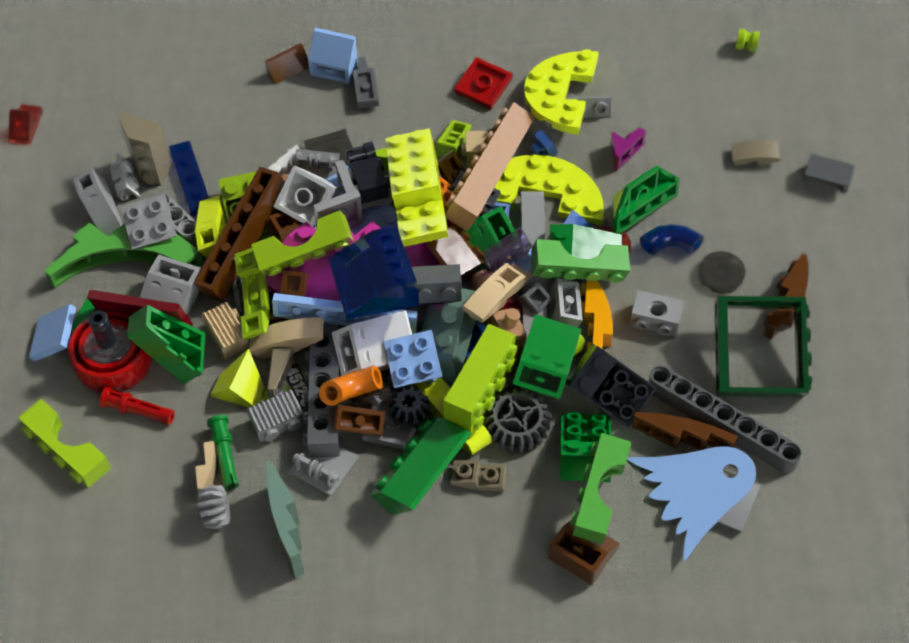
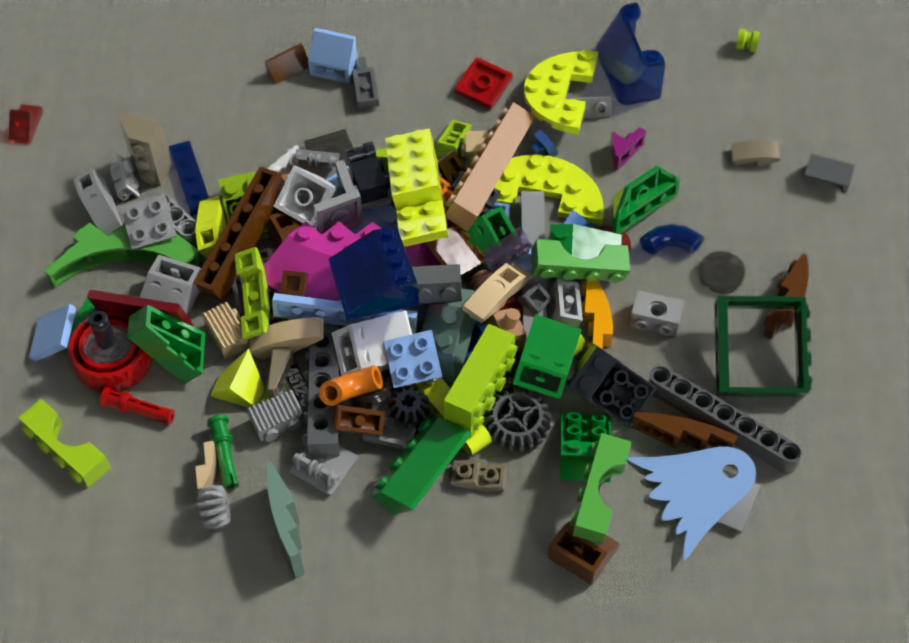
(330, 234): lime arch -> none
(632, 73): none -> clear blue windscreen

